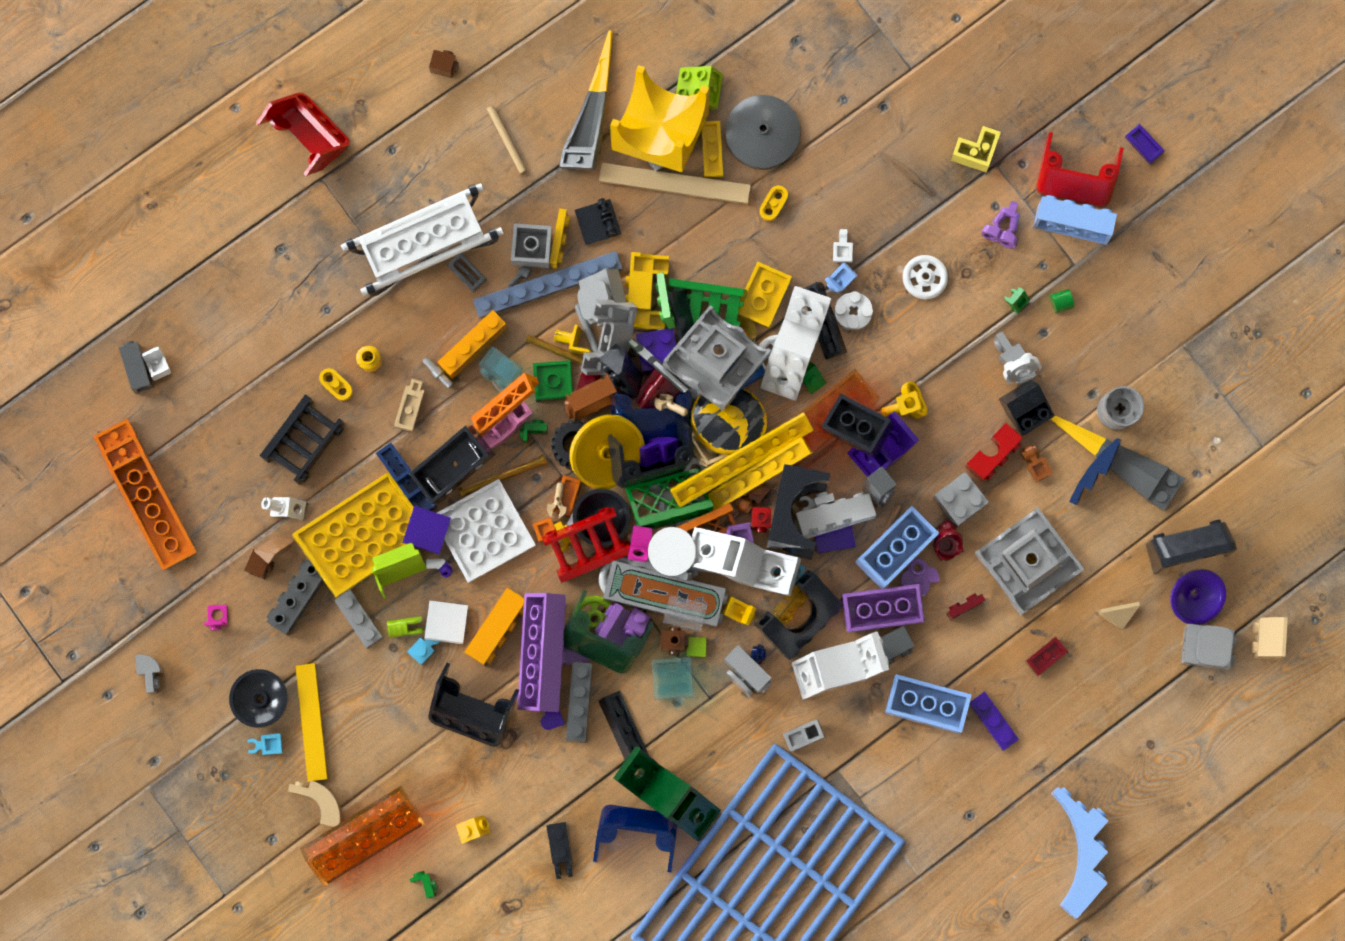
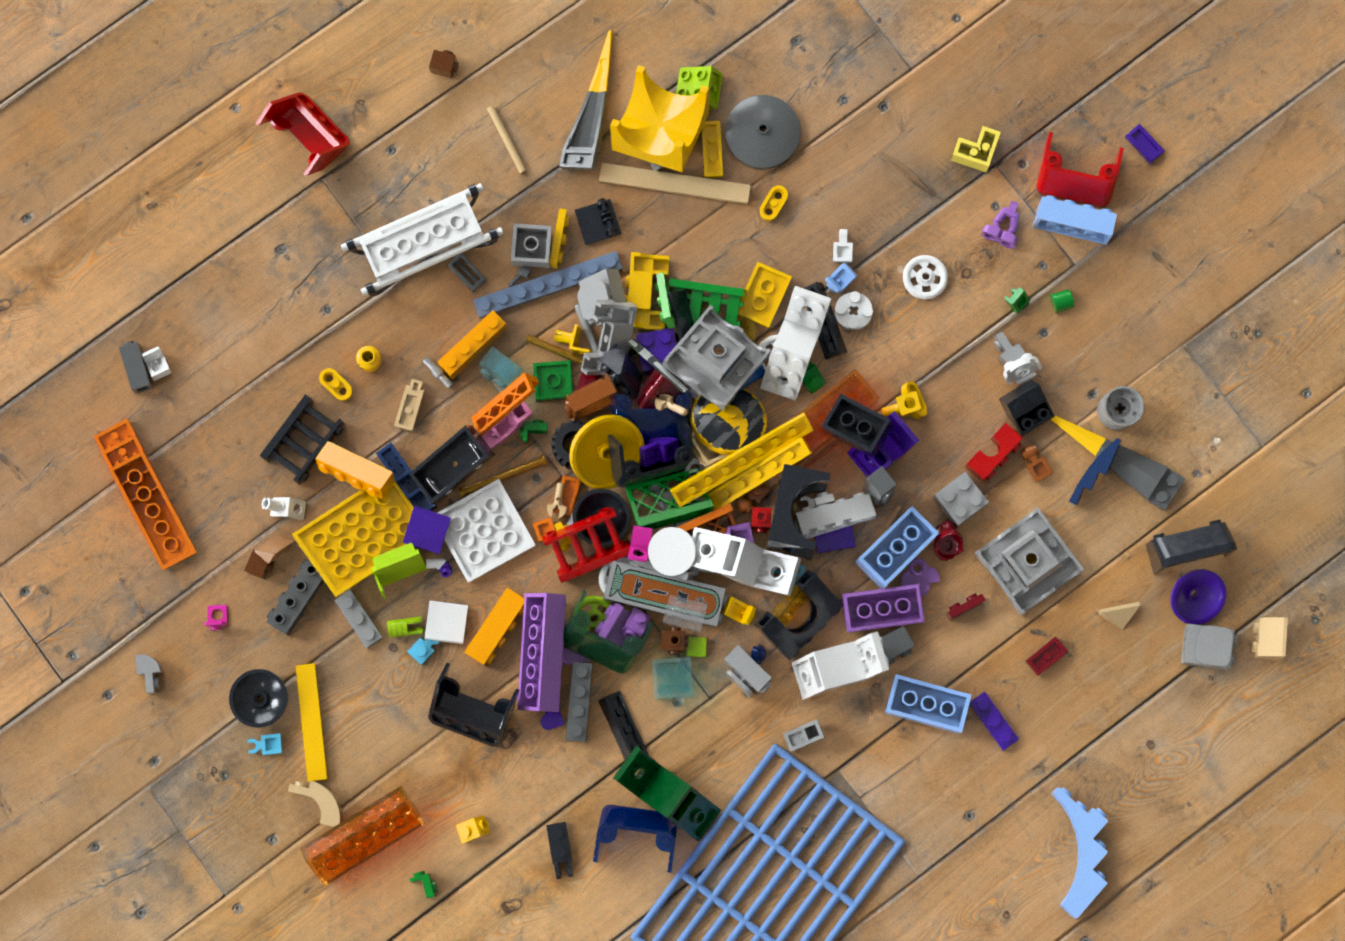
(355, 470): none -> light orange brick

